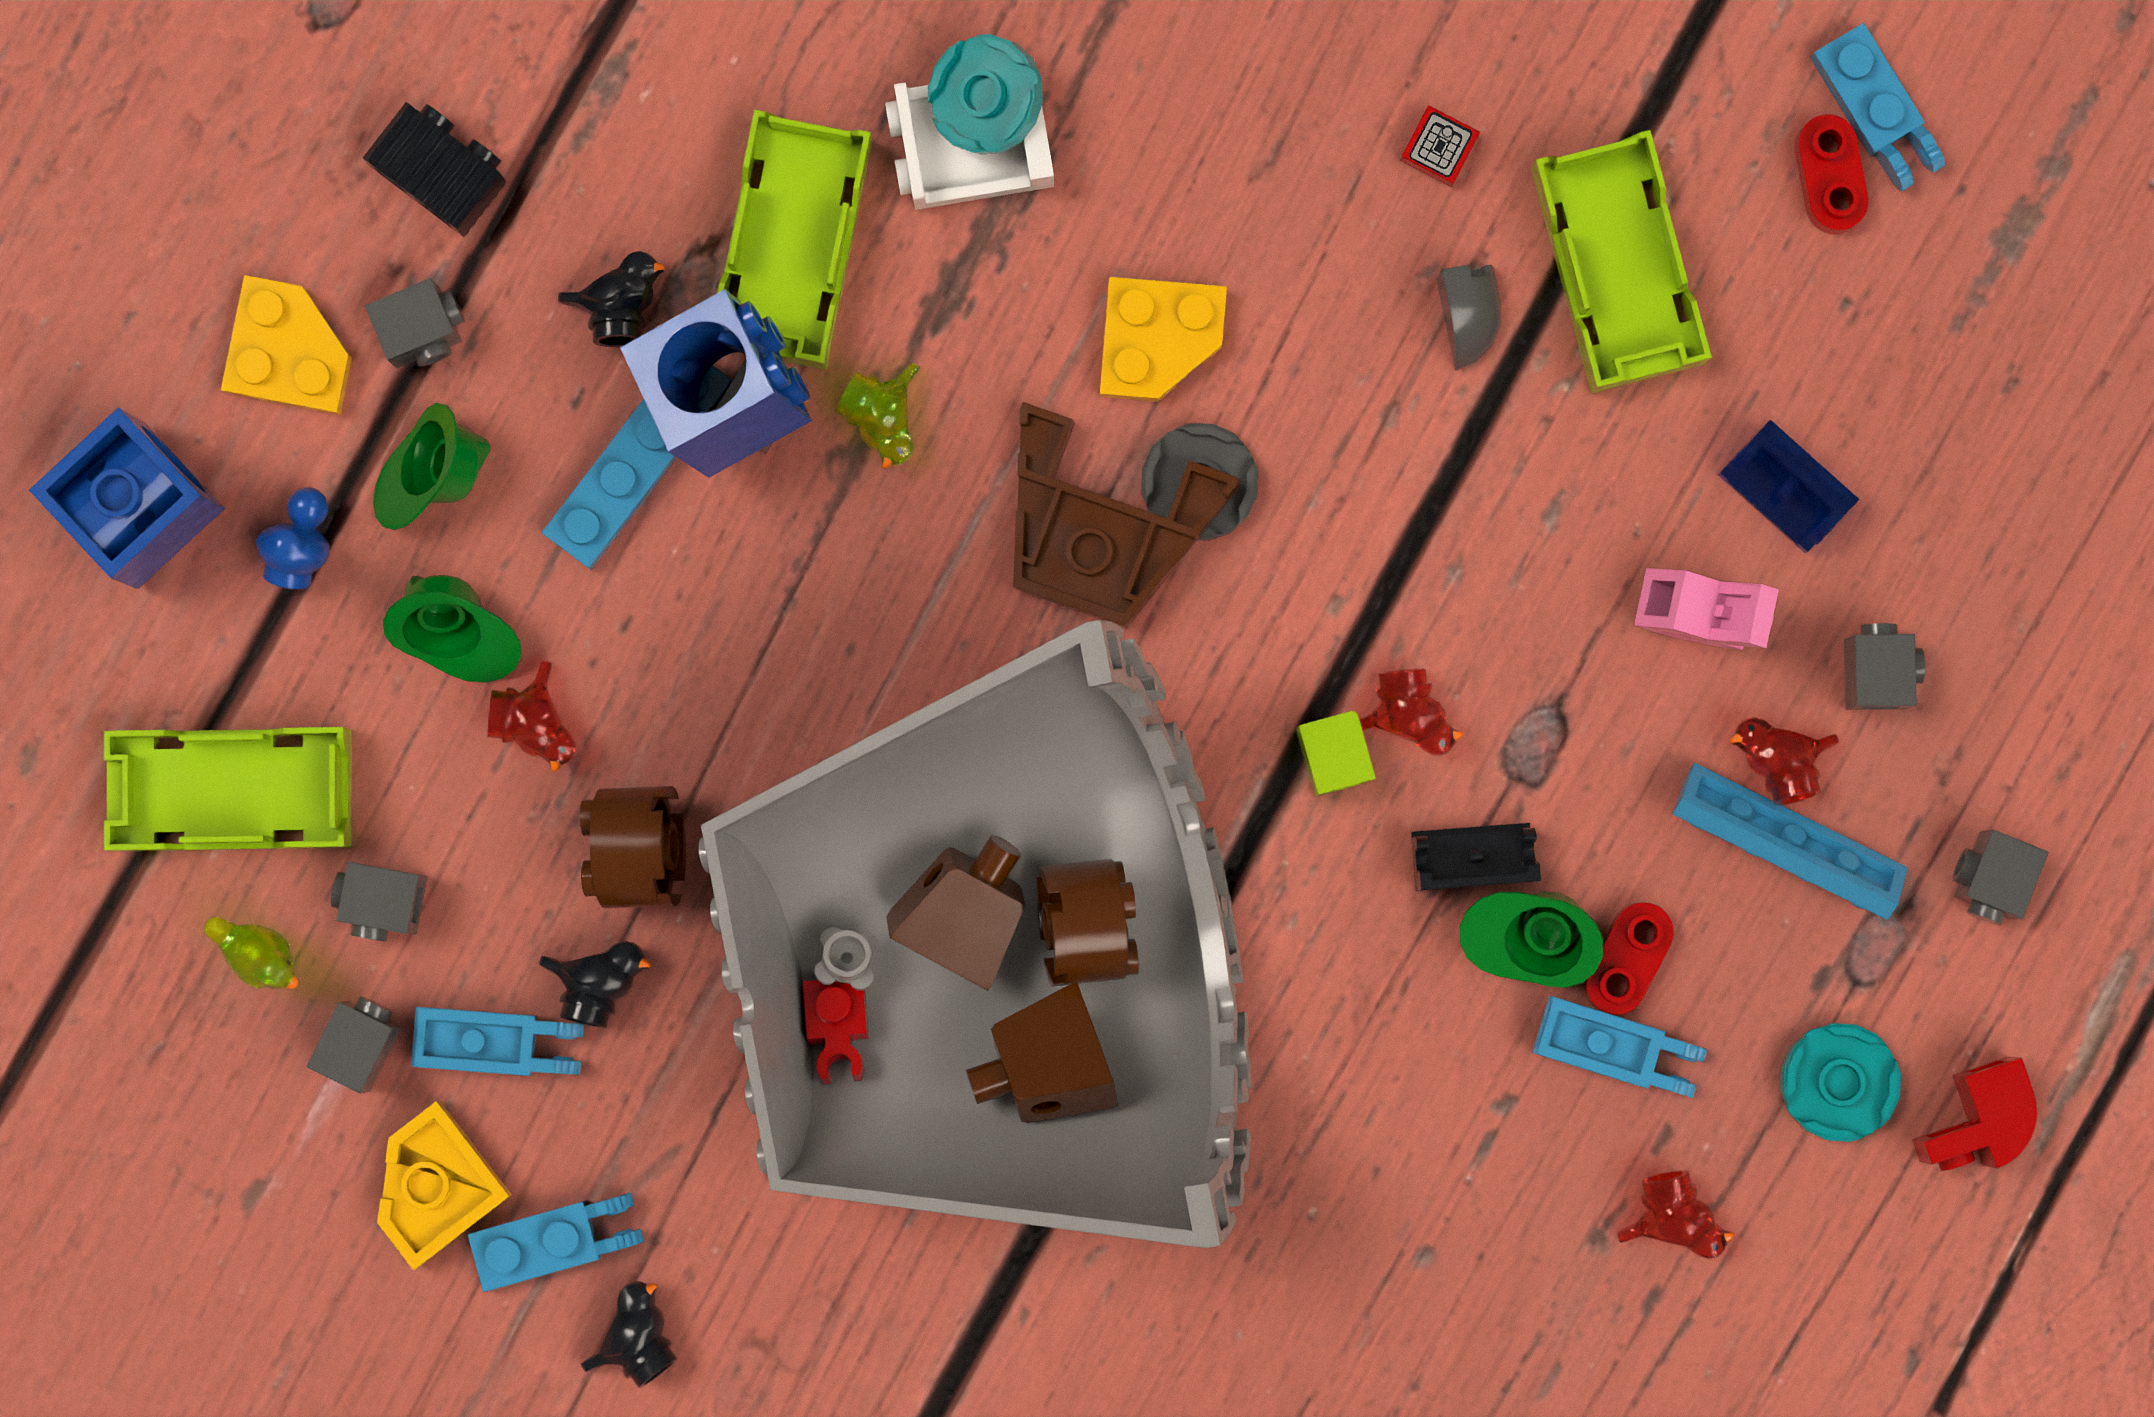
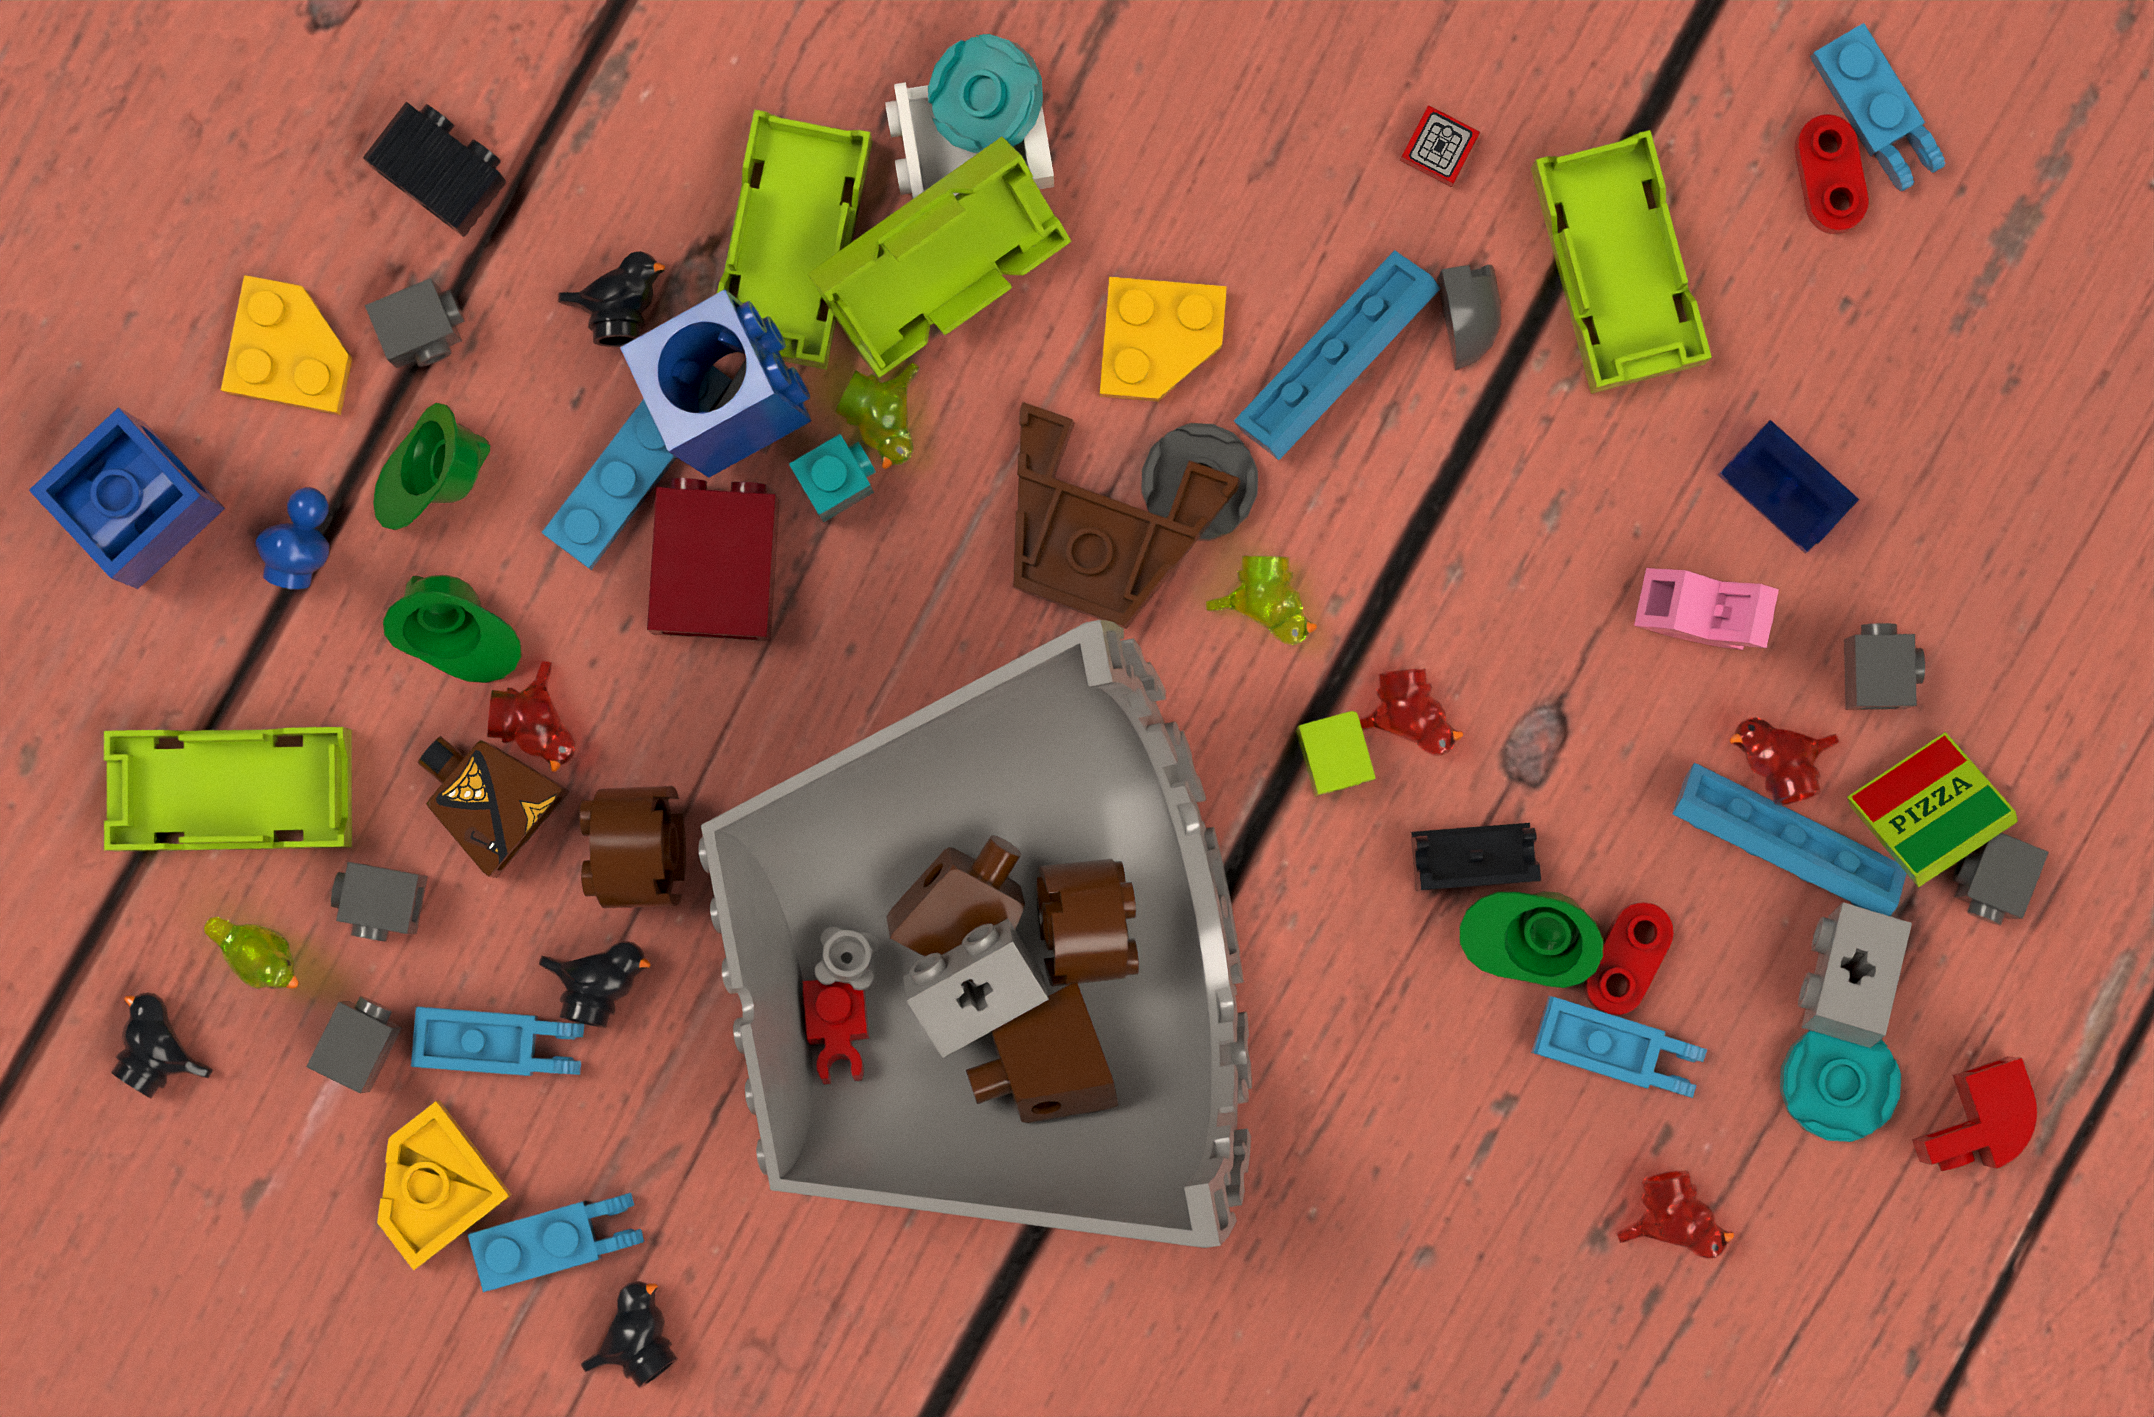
(152, 1047): none -> black animal
(489, 800): none -> reddish brown torso
(713, 561): none -> dark red brick
(834, 476): none -> teal brick
(940, 257): none -> lime piece
(957, 1012): none -> light grey brick
(1268, 599): none -> clear neon green animal
(1337, 354): none -> dark azure plate
(1876, 950): none -> light grey brick
(1932, 809): none -> tile

